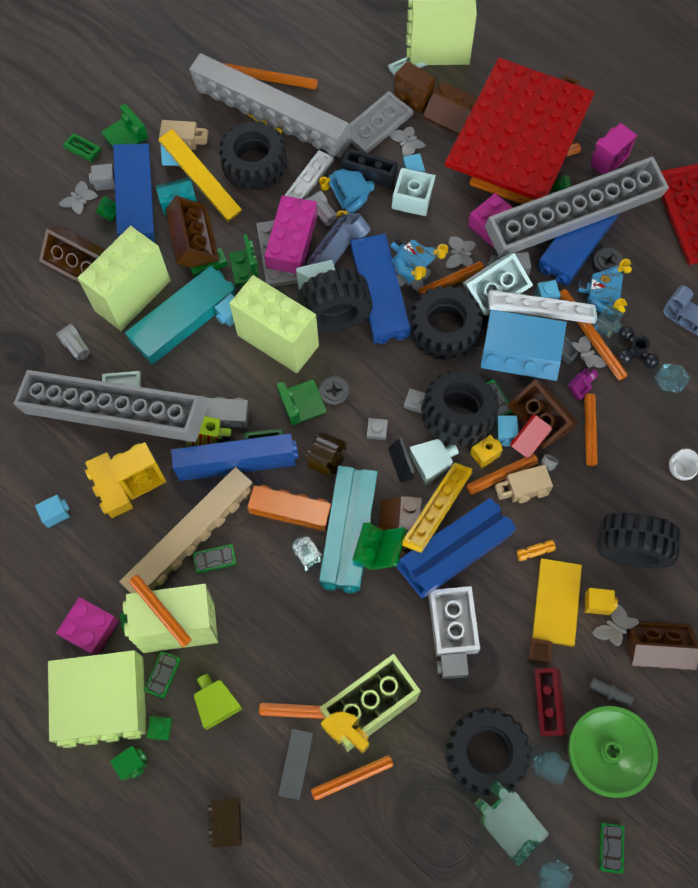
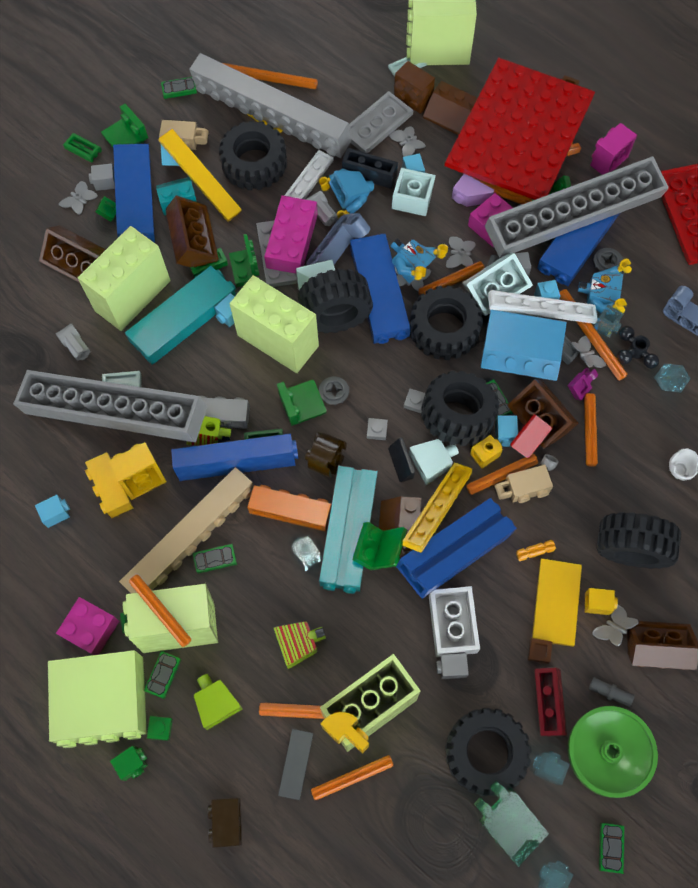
(178, 87): none -> tile
(298, 642): none -> torso
(471, 191): none -> lavender slope

